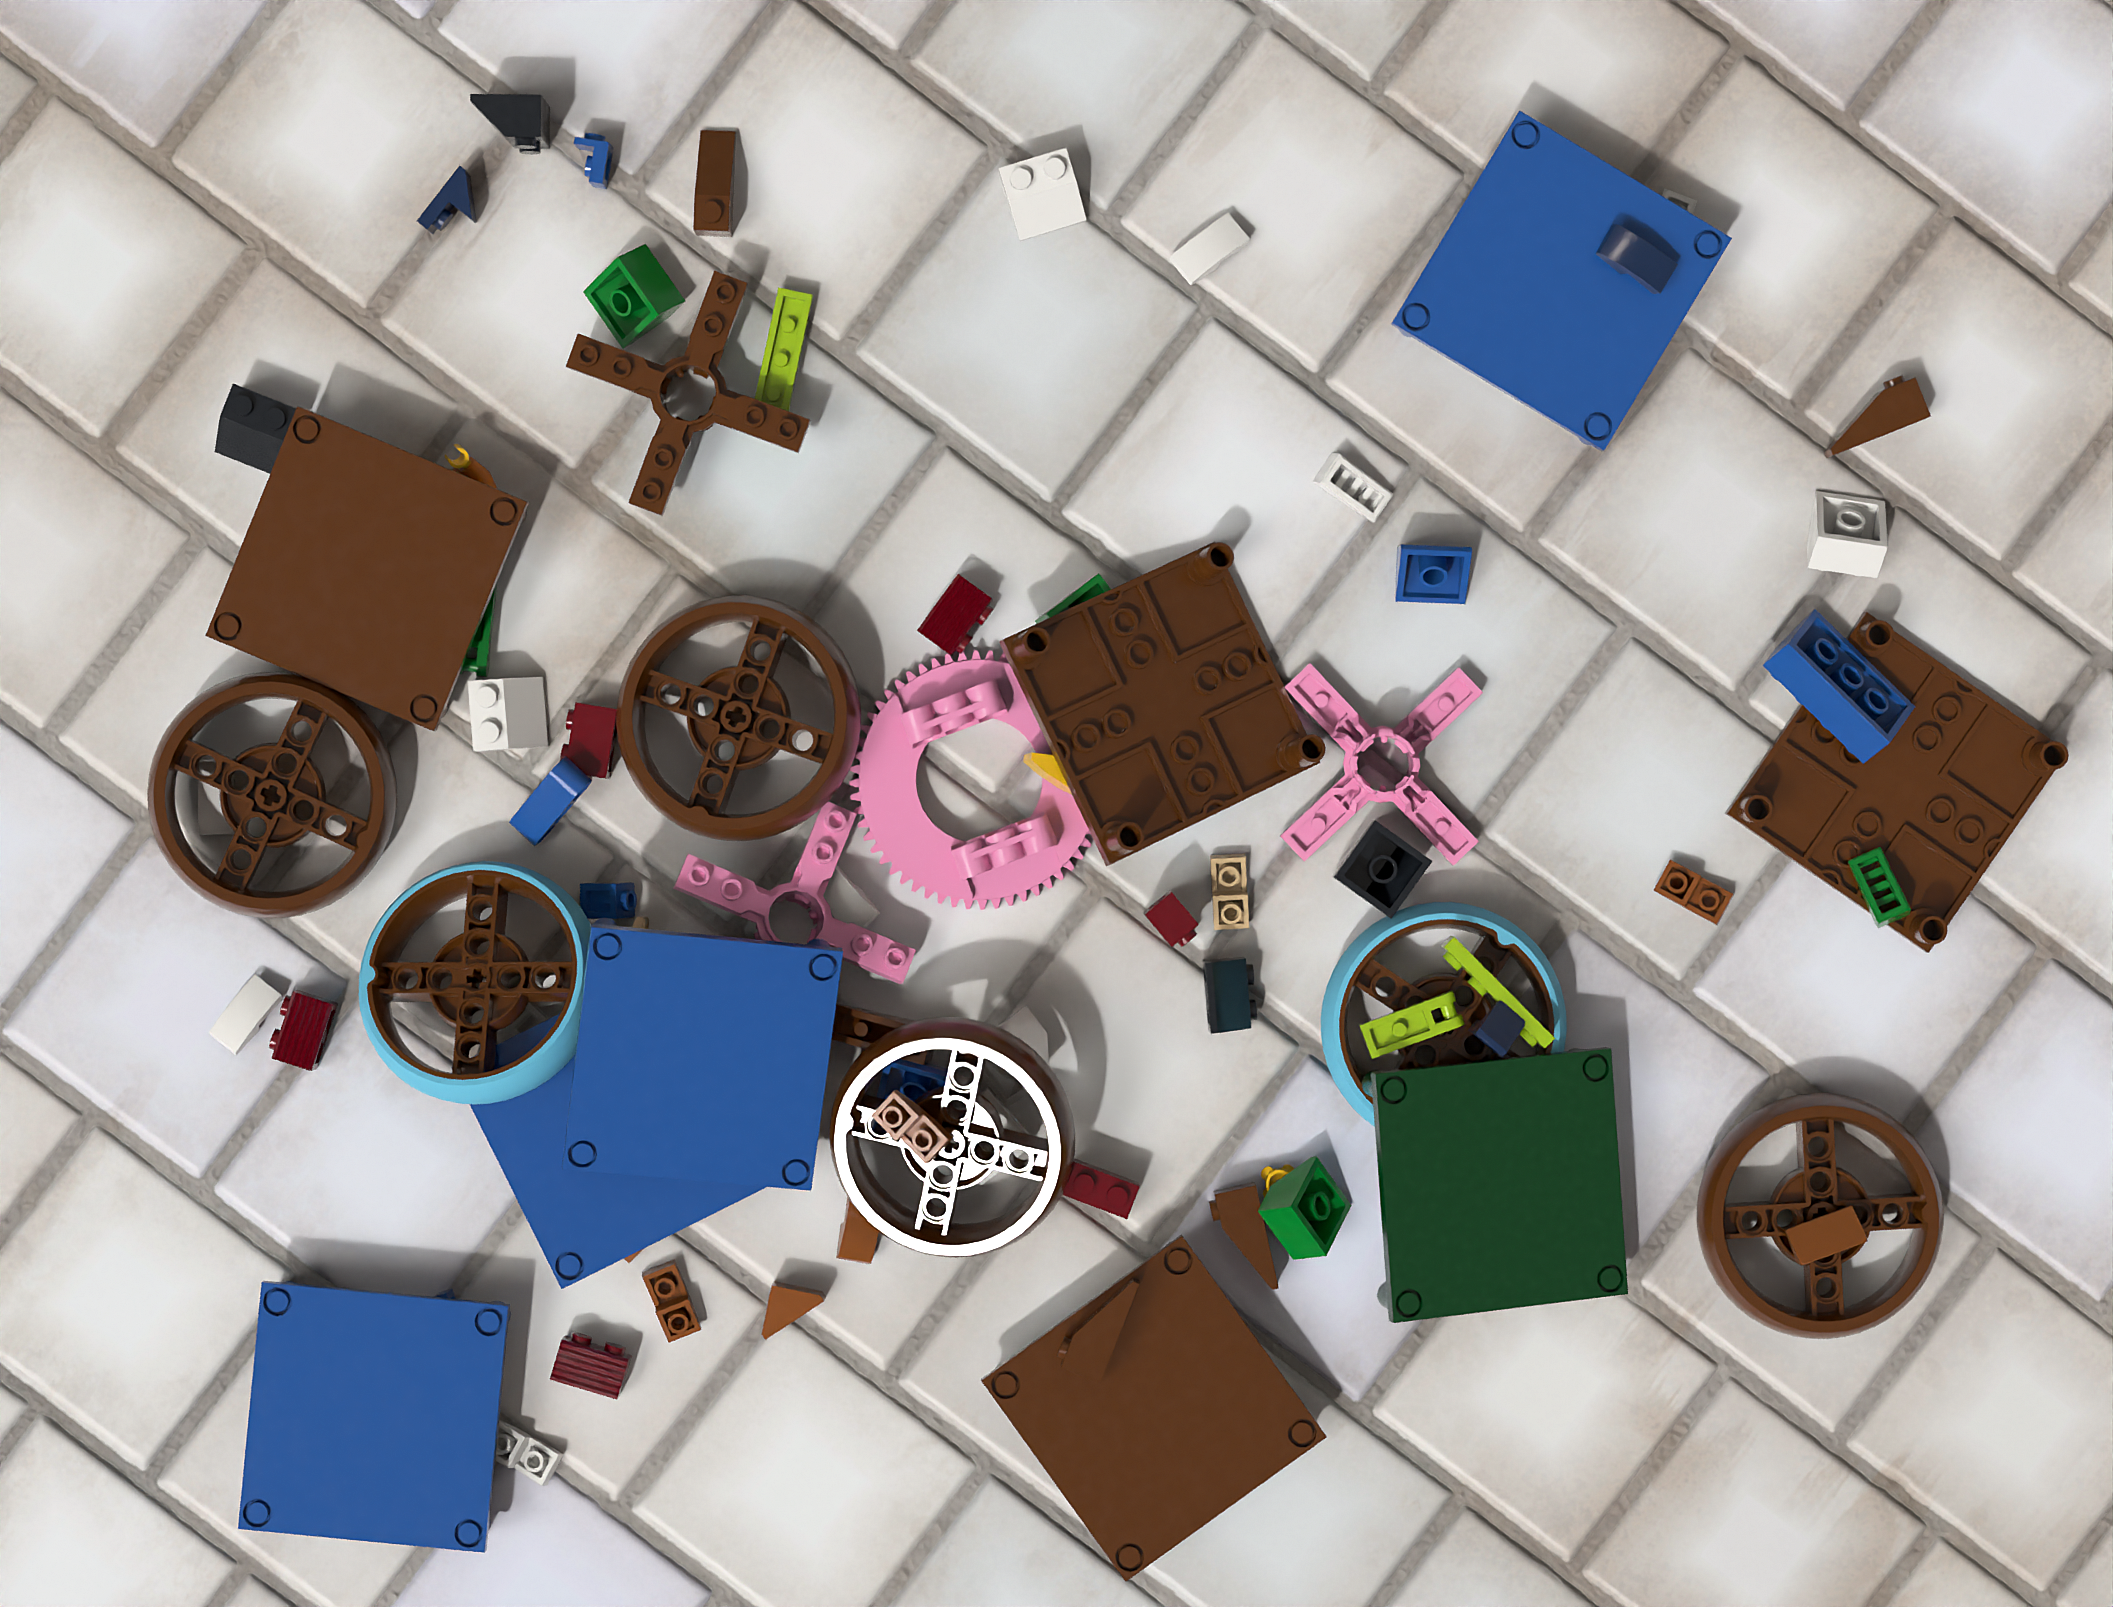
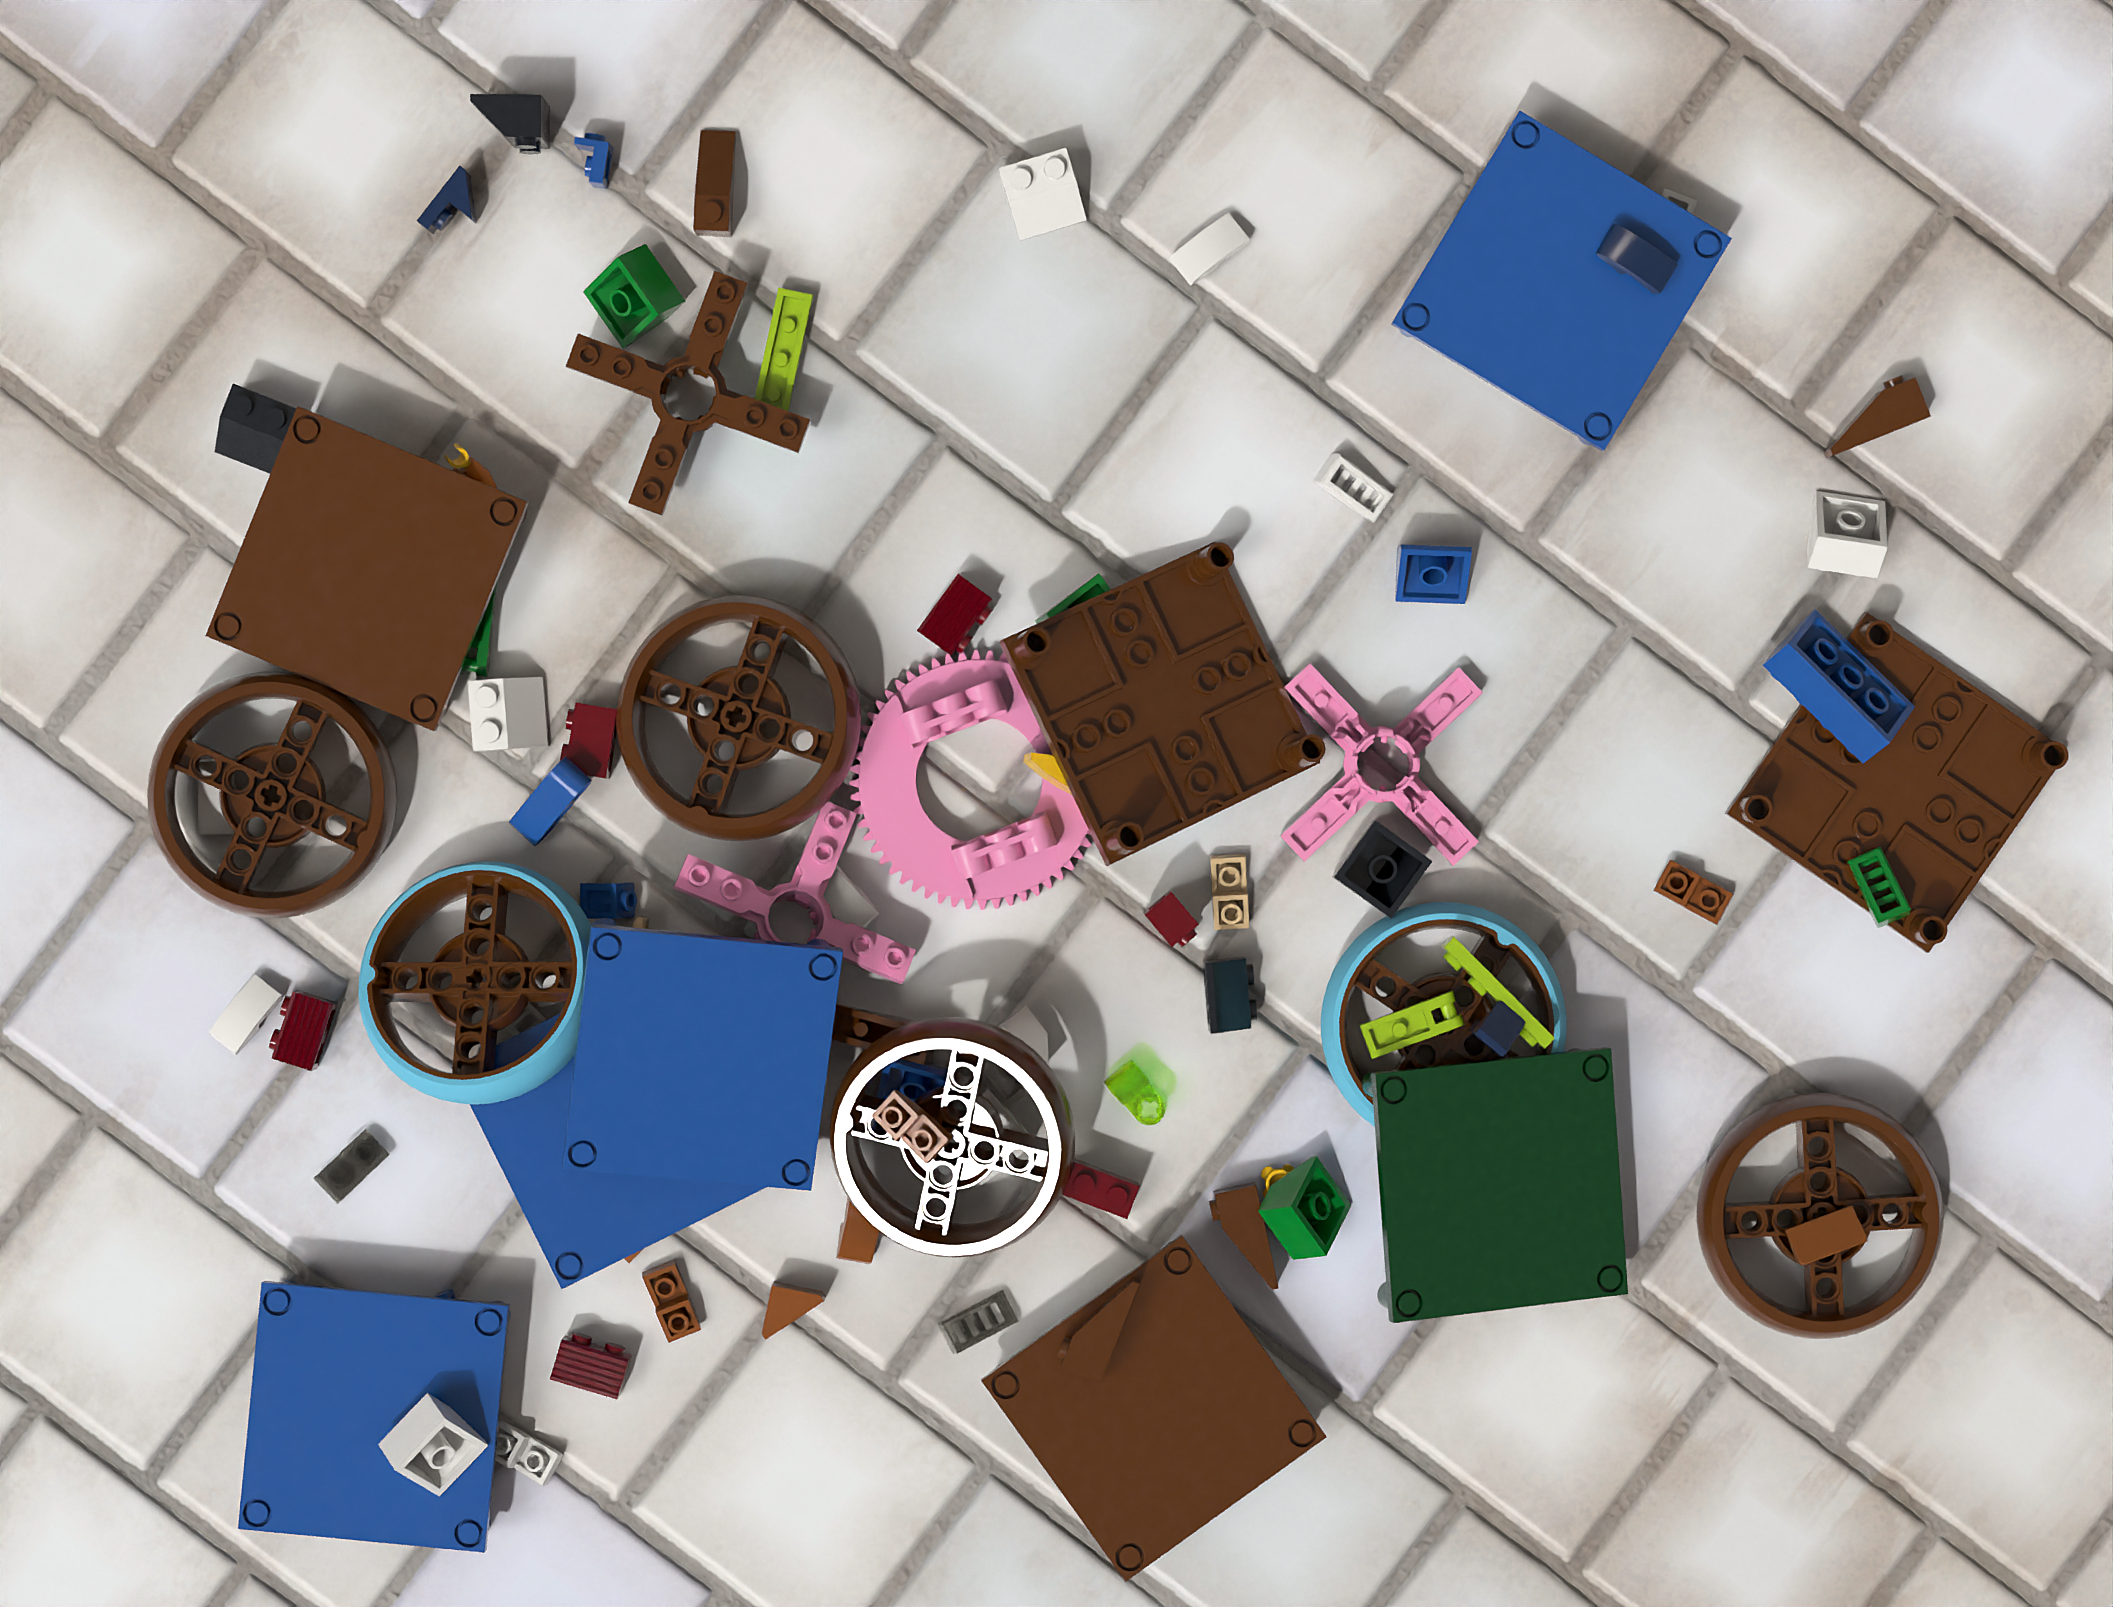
(351, 1166): none -> clear smoke slope
(432, 1445): none -> white slope
(983, 1333): none -> clear smoke slope
(1133, 1088): none -> clear neon green piece

